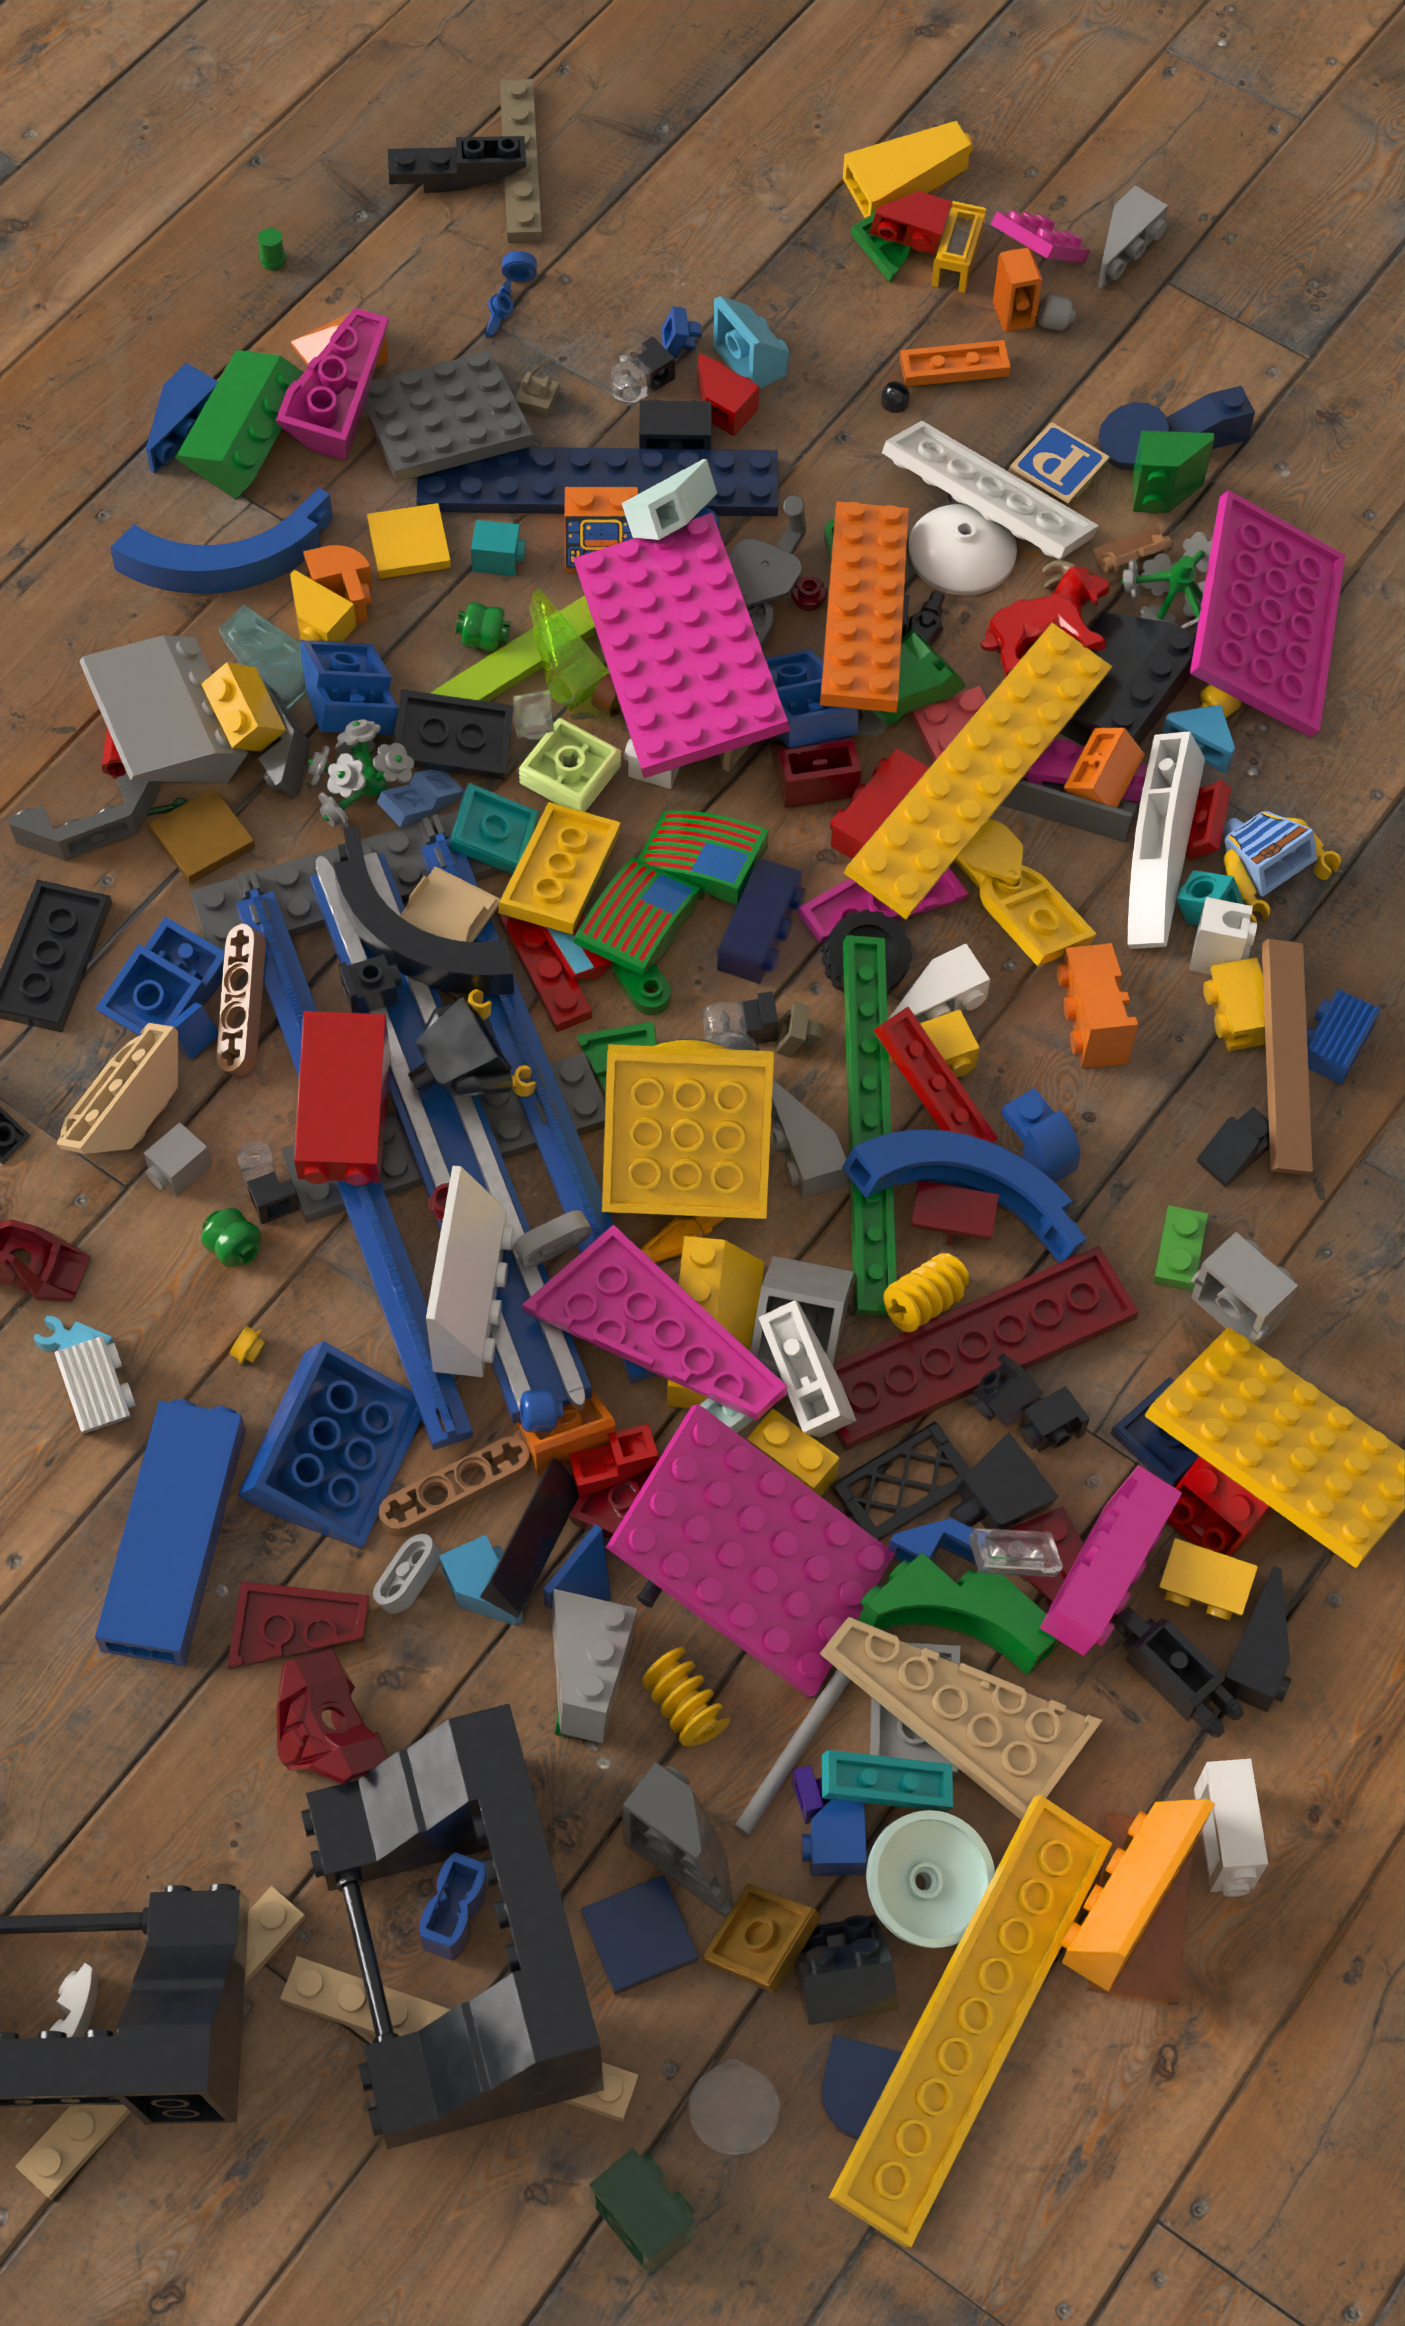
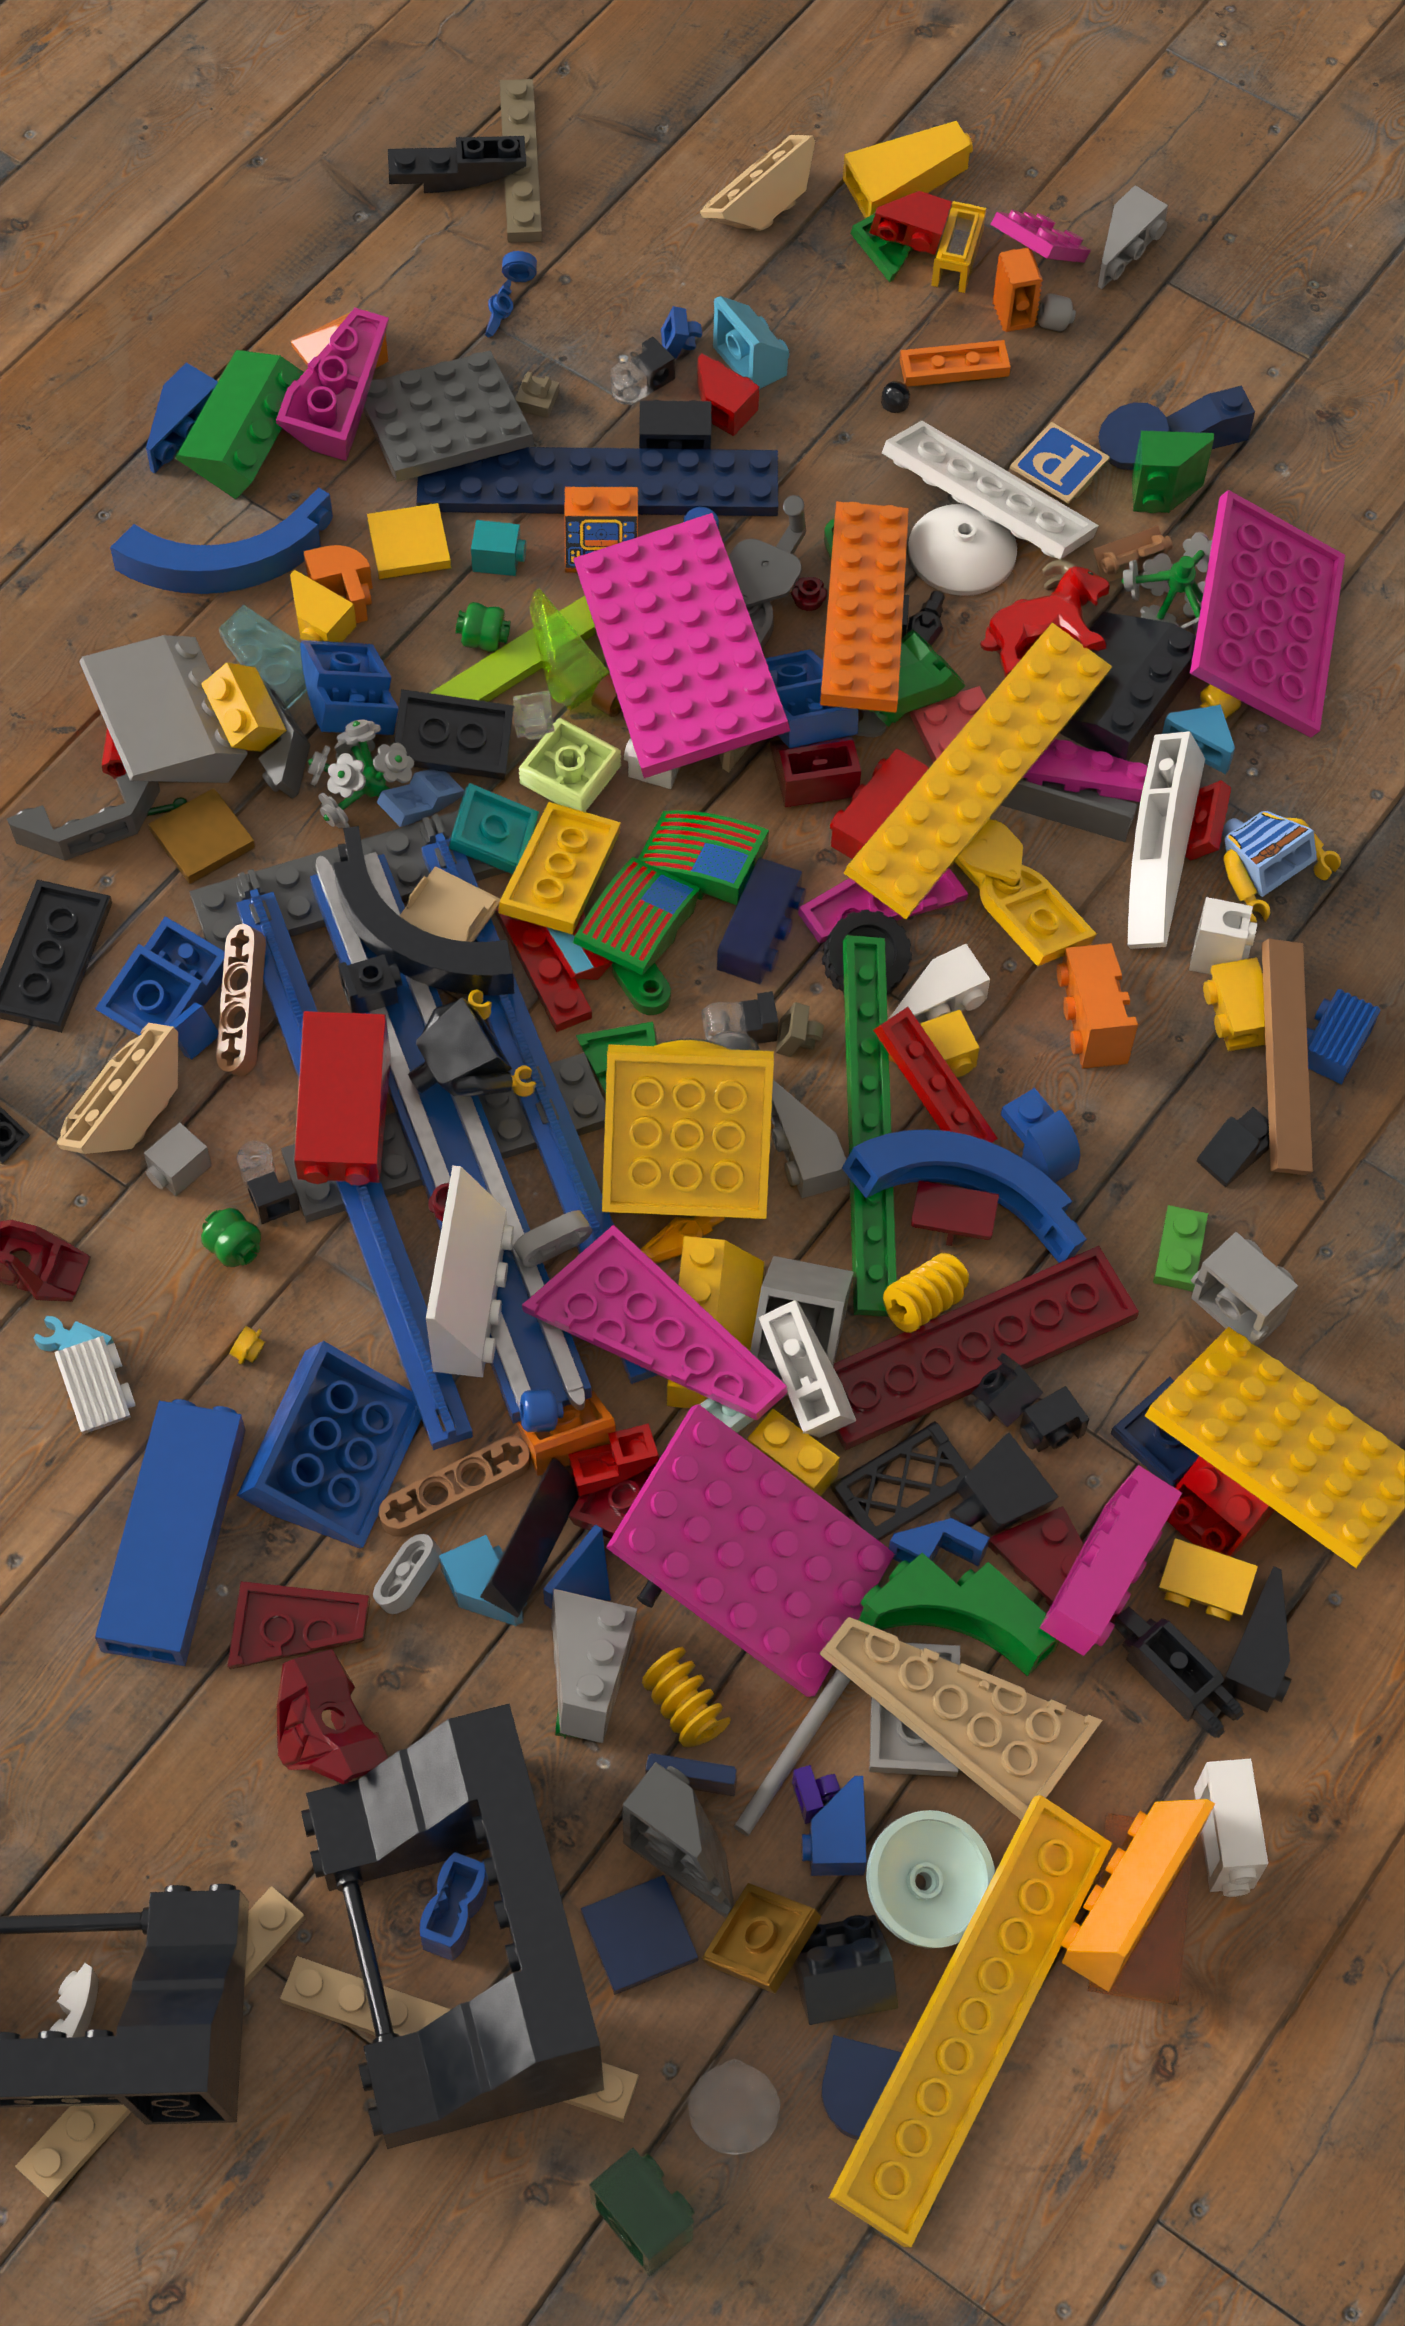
(271, 249): green piece -> none
(670, 502): light aqua slope -> none
(702, 1775): none -> dark blue tile
(765, 186): none -> tan wedge
(887, 1781): teal plate -> none
(1015, 1552): clear plate -> none
(1105, 766): orange hinge -> none
(1202, 885): teal brick -> none

